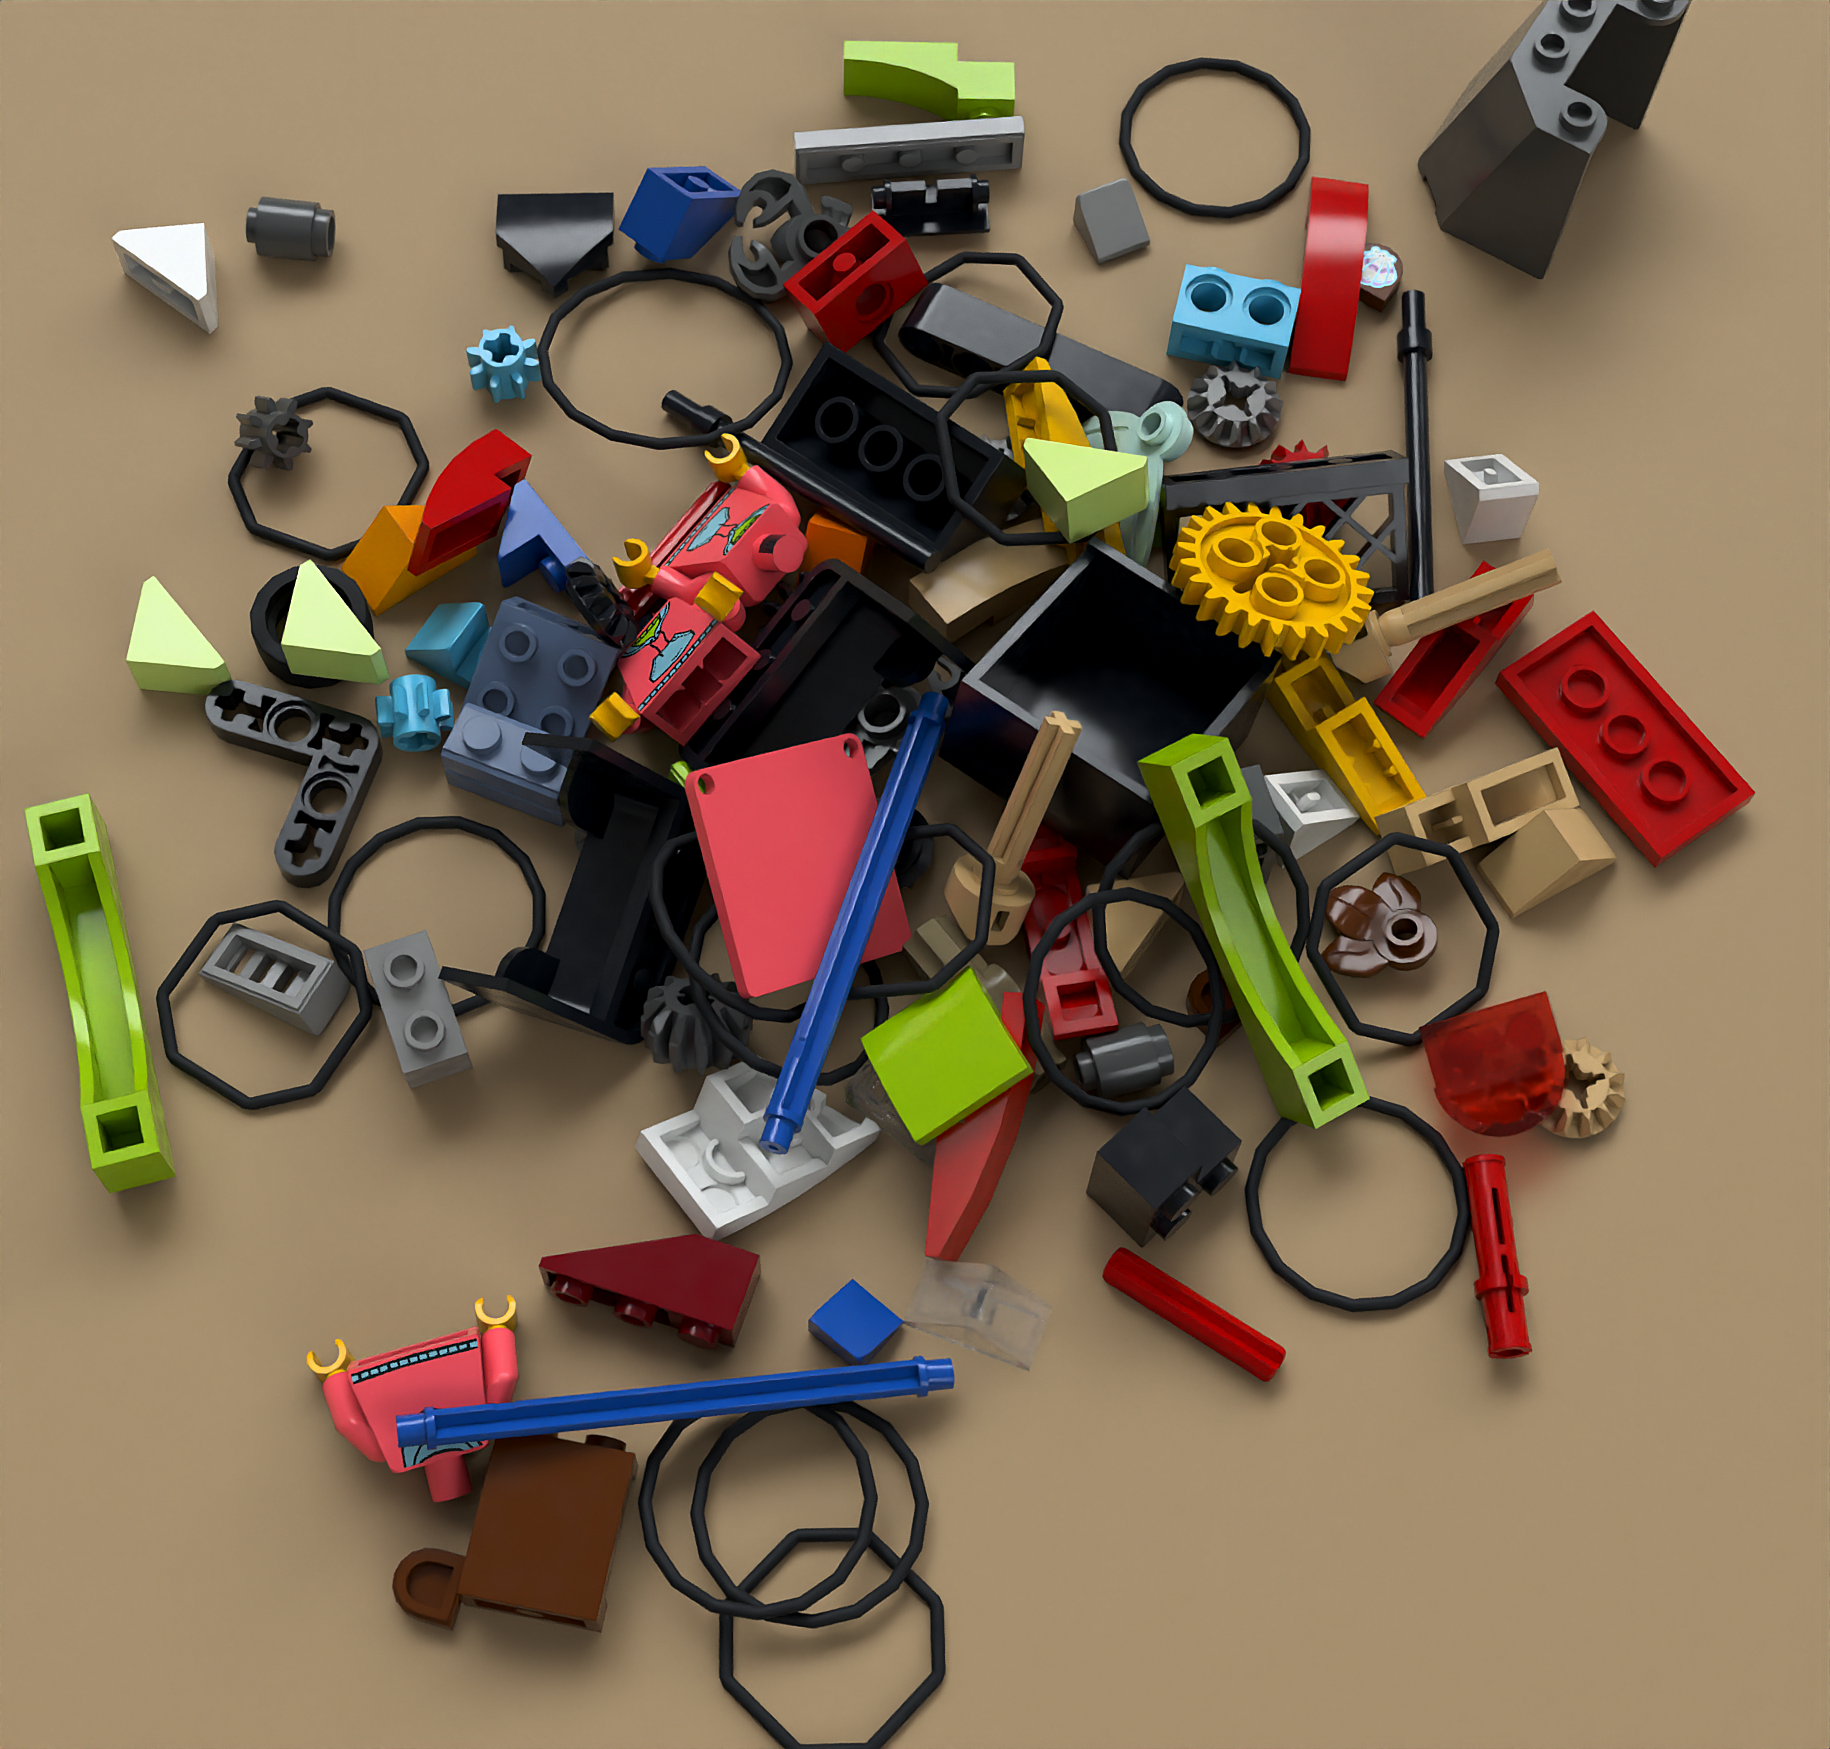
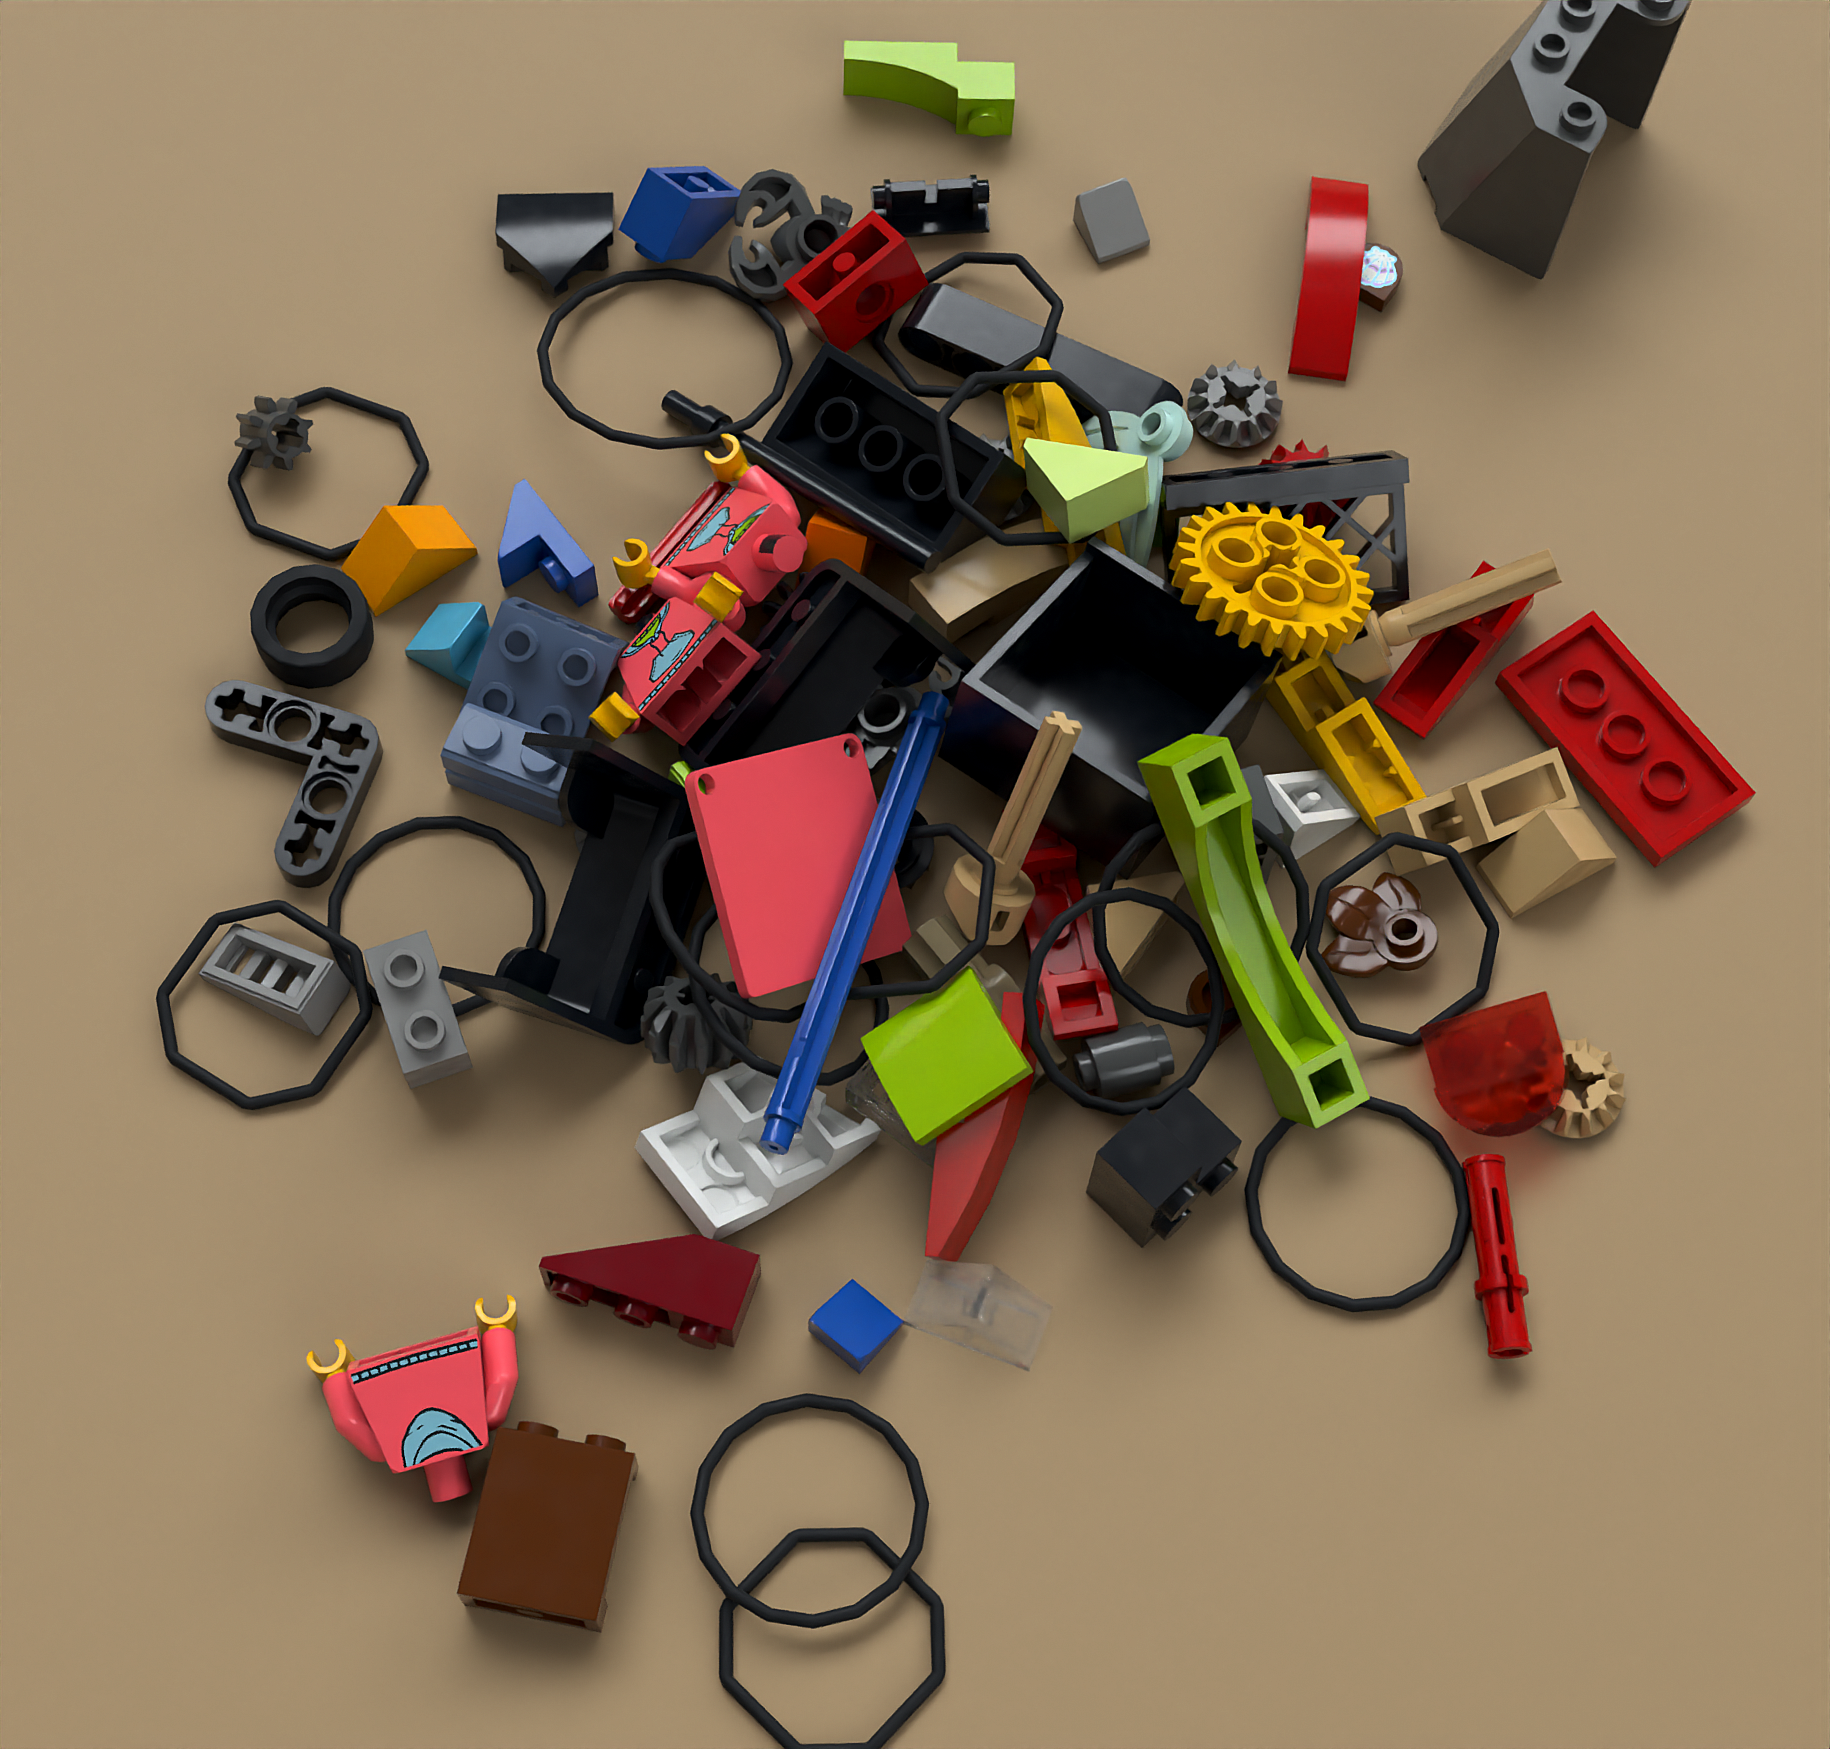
(114, 1053): lime arch -> none
(169, 649): yellowish green slope -> none
(175, 267): white slope -> none
(291, 229): dark grey brick -> none
(326, 636): yellowish green slope -> none
(414, 713): medium azure gear -> none
(428, 1586): reddish brown tile -> none
(468, 500): red slope -> none
(503, 364): medium azure gear -> none
(600, 602): black gear -> none
(673, 1402): blue piece -> none
(777, 1608): black piece -> none
(909, 150): light grey tile -> none
(1194, 1314): red axle -> none
(1210, 210): black piece -> none
(1233, 324): medium azure brick -> none
(1414, 351): black bar -> none
(1490, 497): white slope -> none

